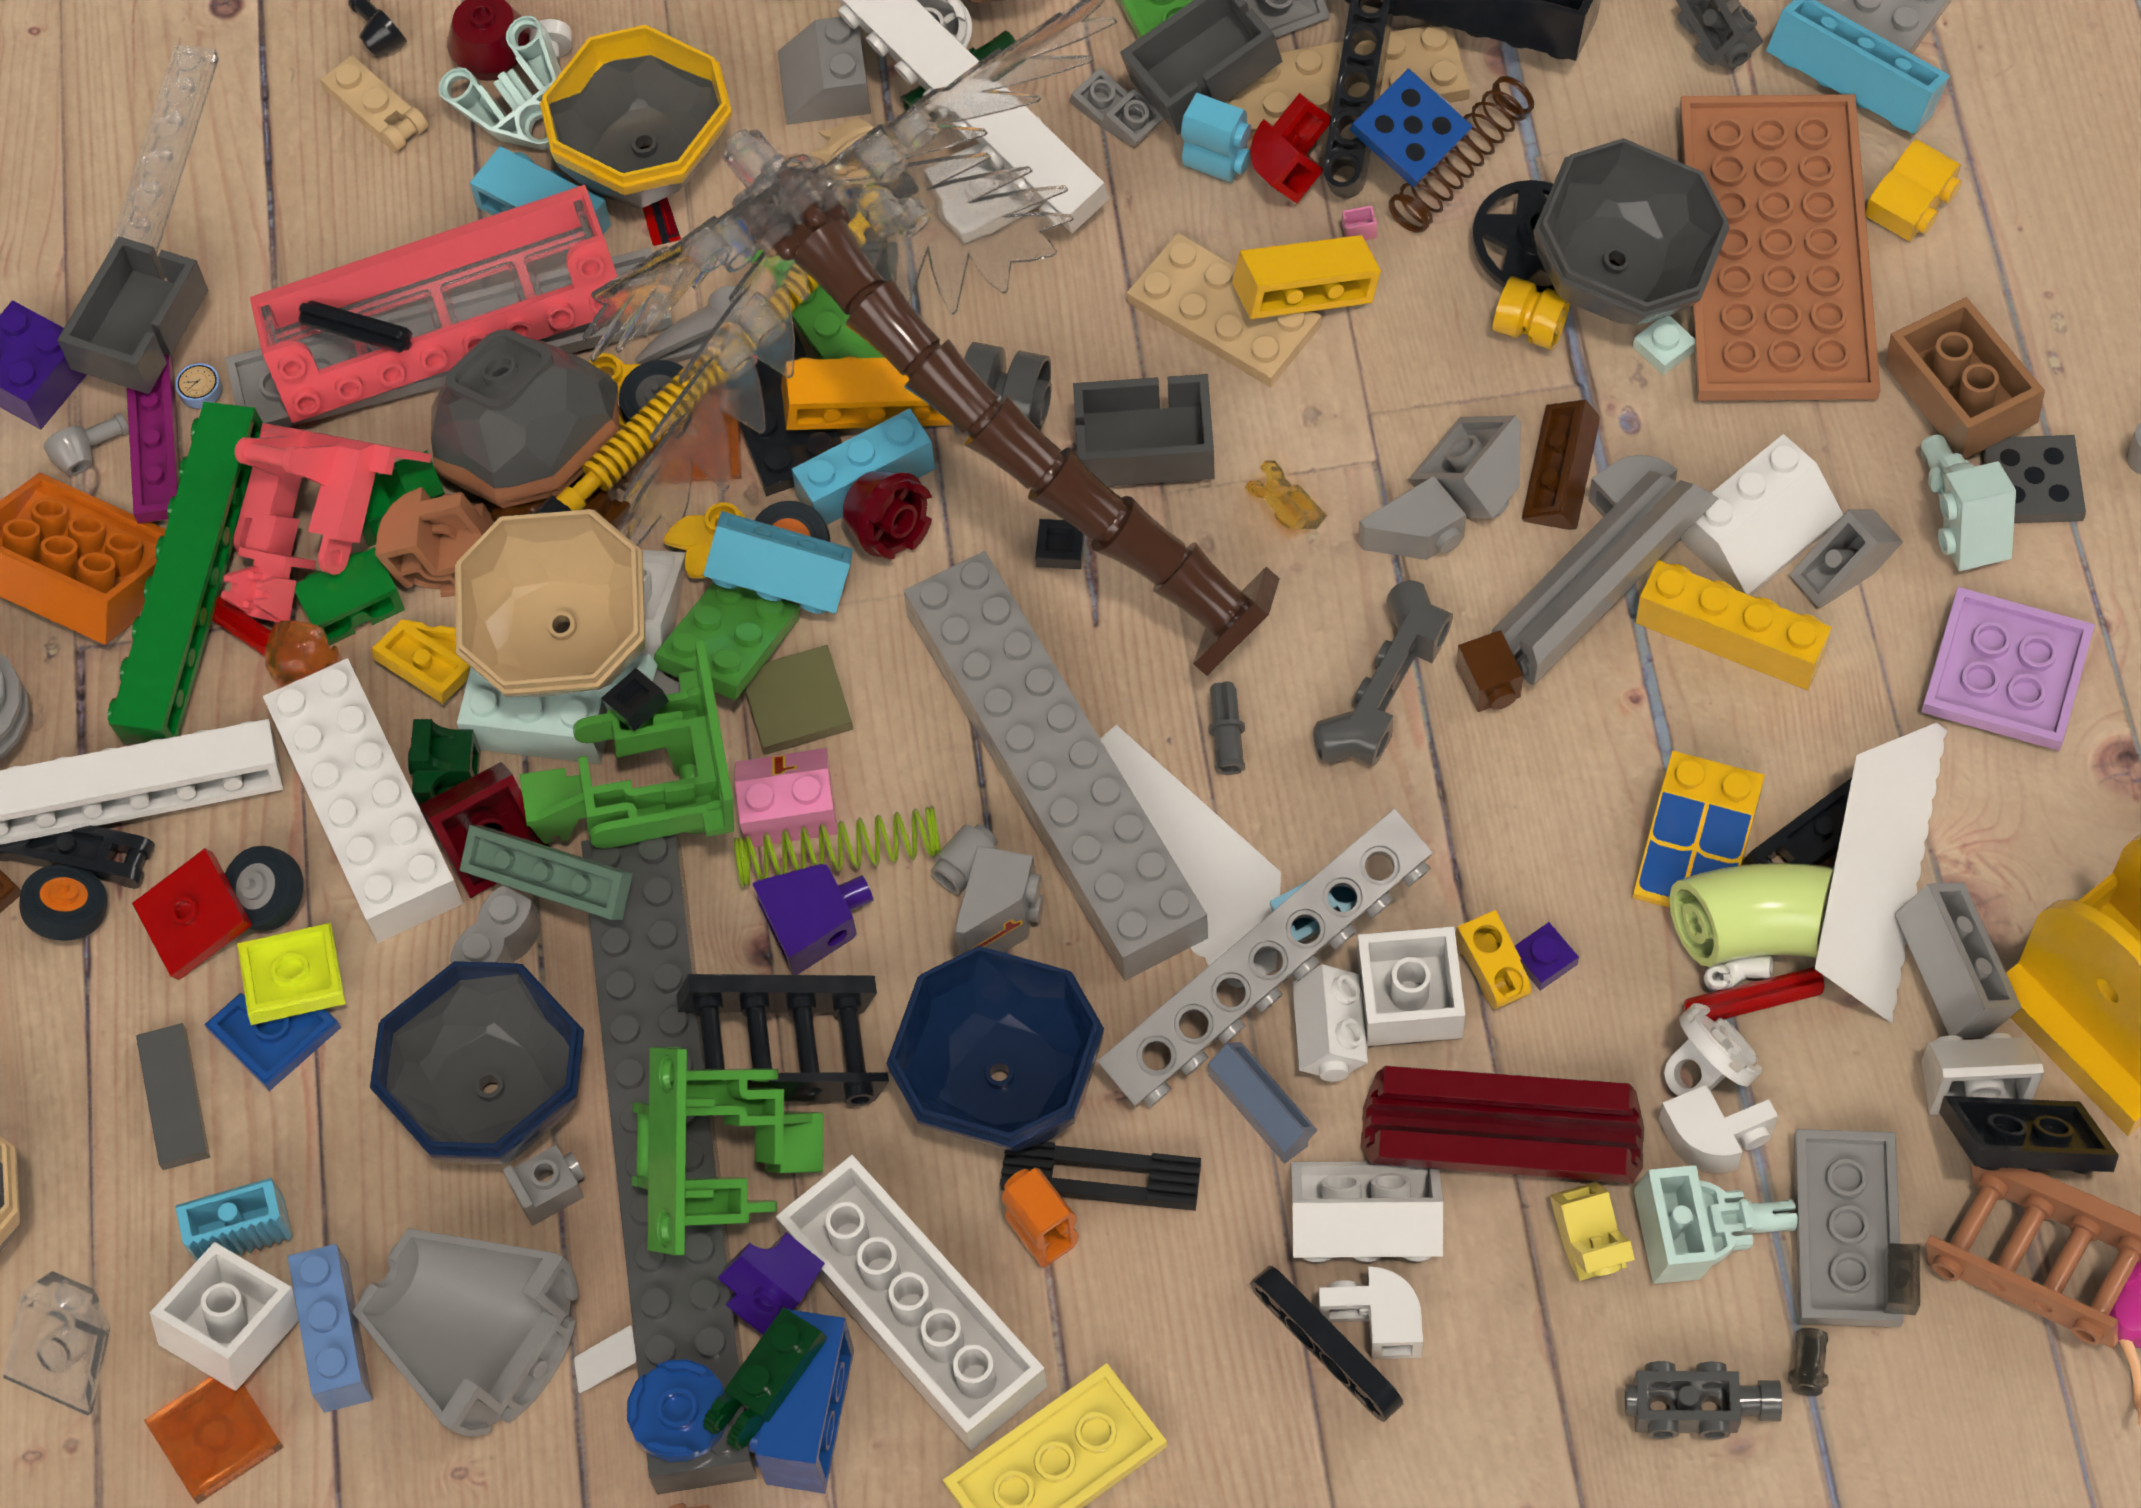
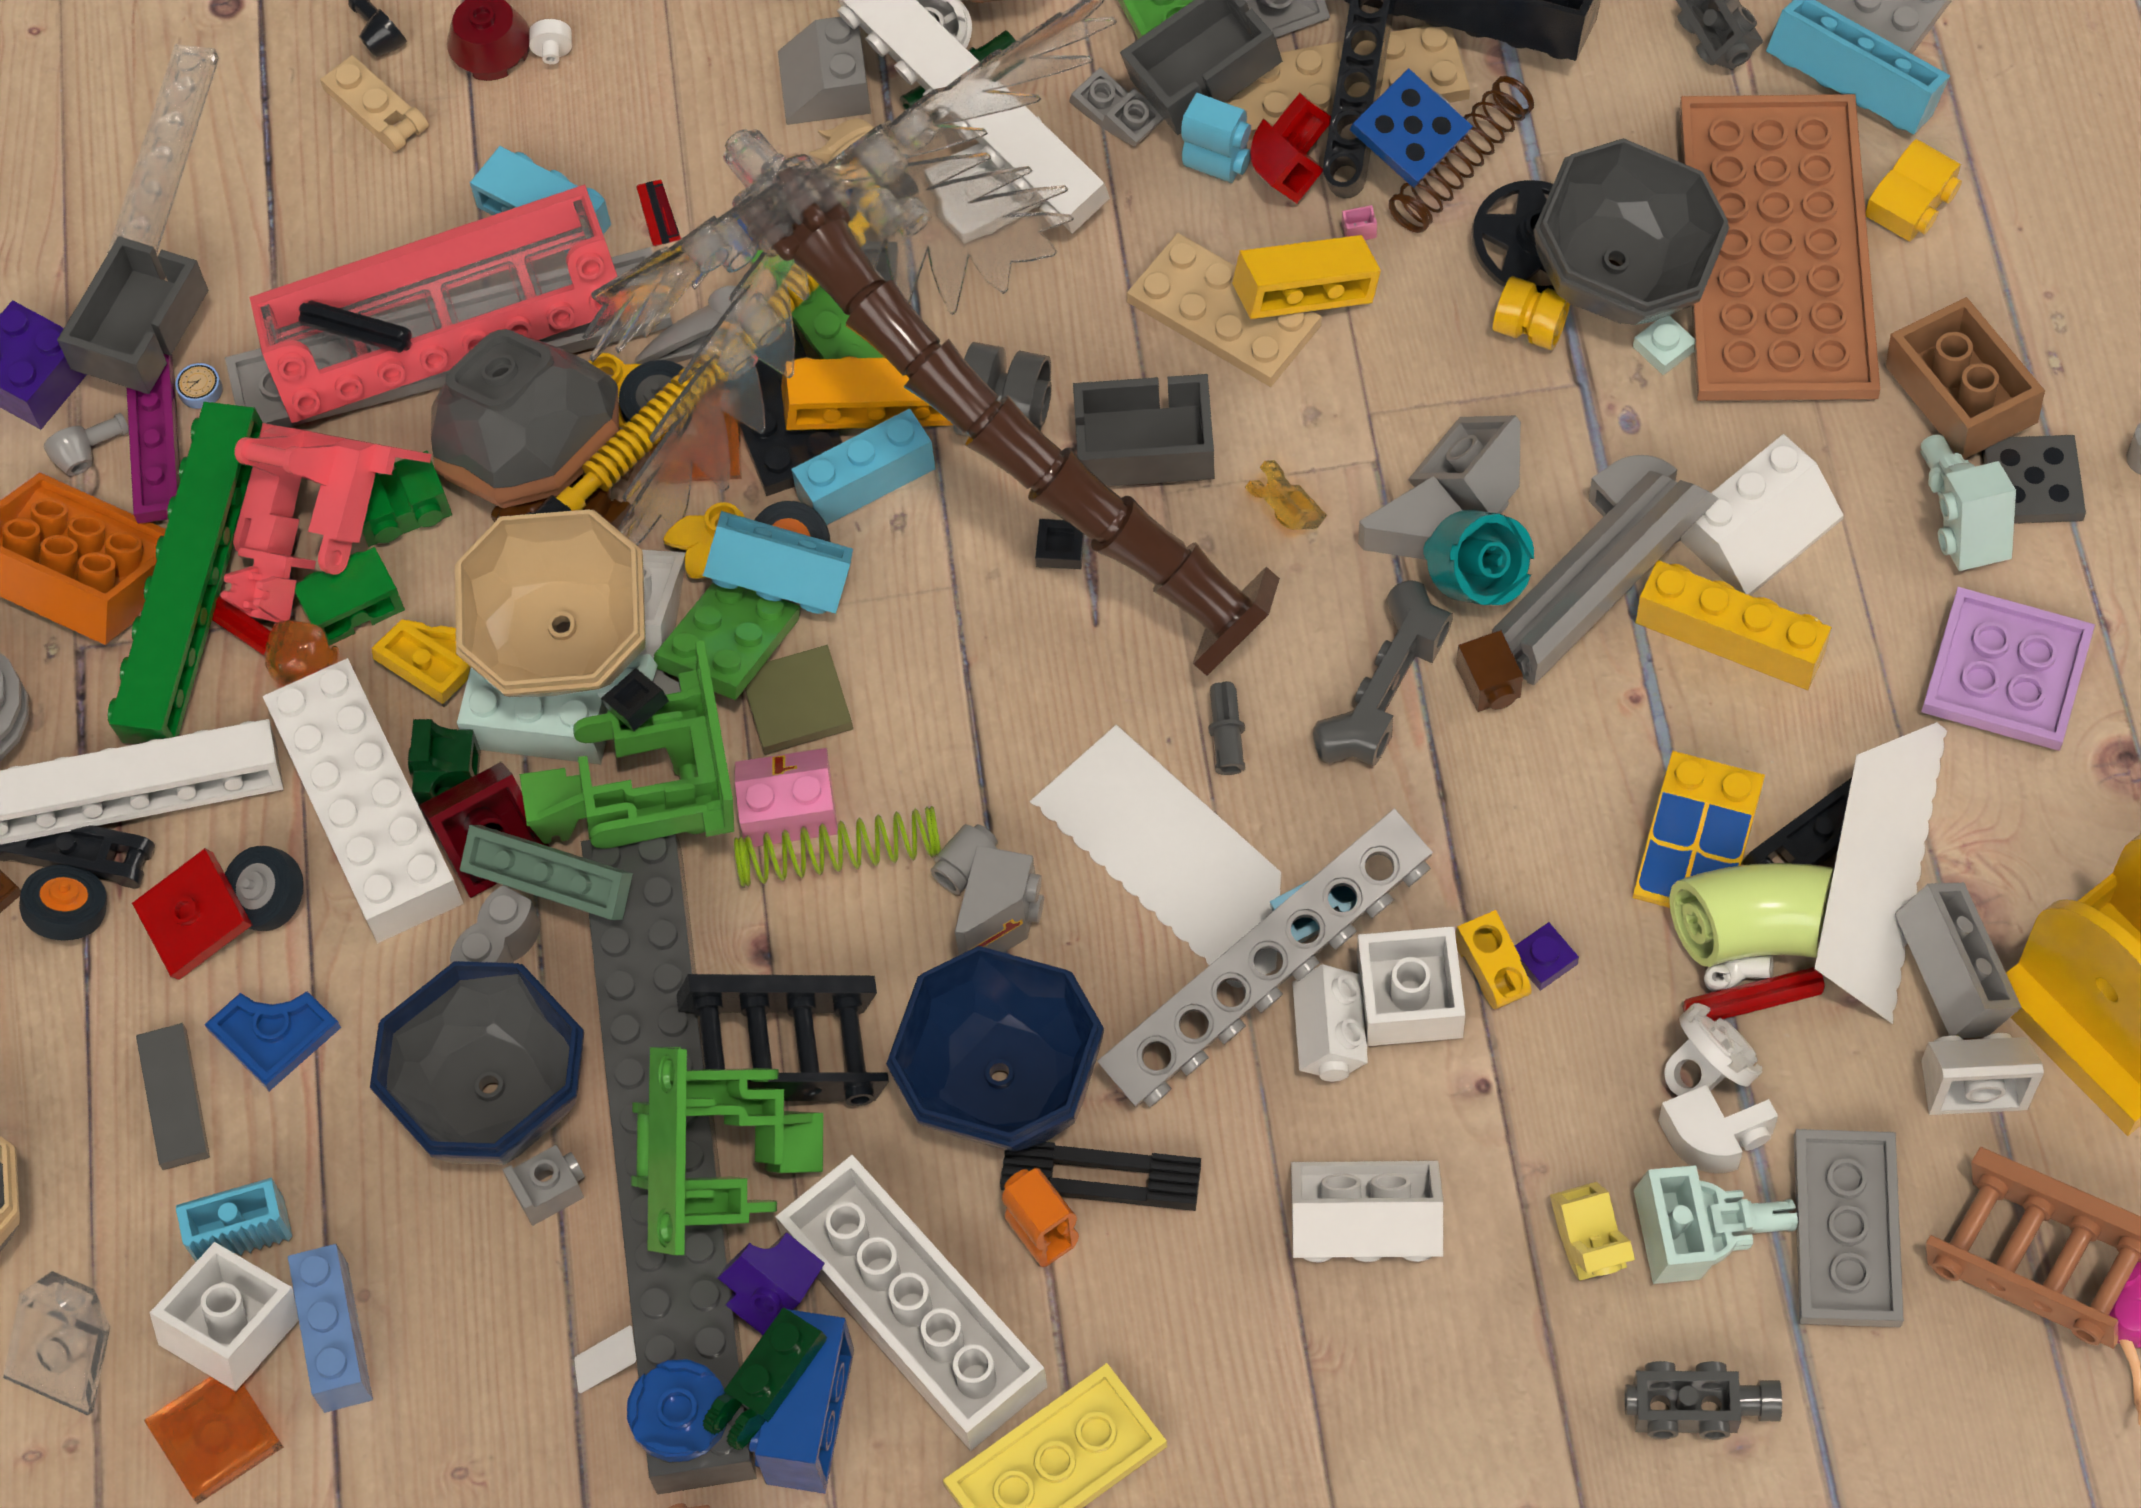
(291, 973): neon yellow tile -> none
(427, 536): nougat brick -> none
(471, 1324): light grey cone -> none
(480, 107): light aqua connector -> none
(633, 94): rock -> none
(810, 913): dark purple torso -> none
(887, 512): dark red cone -> none
(1056, 766): light grey brick -> none
(1261, 1100): sand blue piece -> none
(1326, 1343): black beam -> none
(1388, 1306): white brick -> none
(1479, 557): none -> teal brick
(1503, 1124): dark red piece -> none
(1561, 465): reddish brown slope -> none
(1809, 1363): clear smoke pin -> none
(1846, 556): light grey slope -> none
(1902, 1279): clear smoke piece -> none
(2028, 1134): black plate -> none

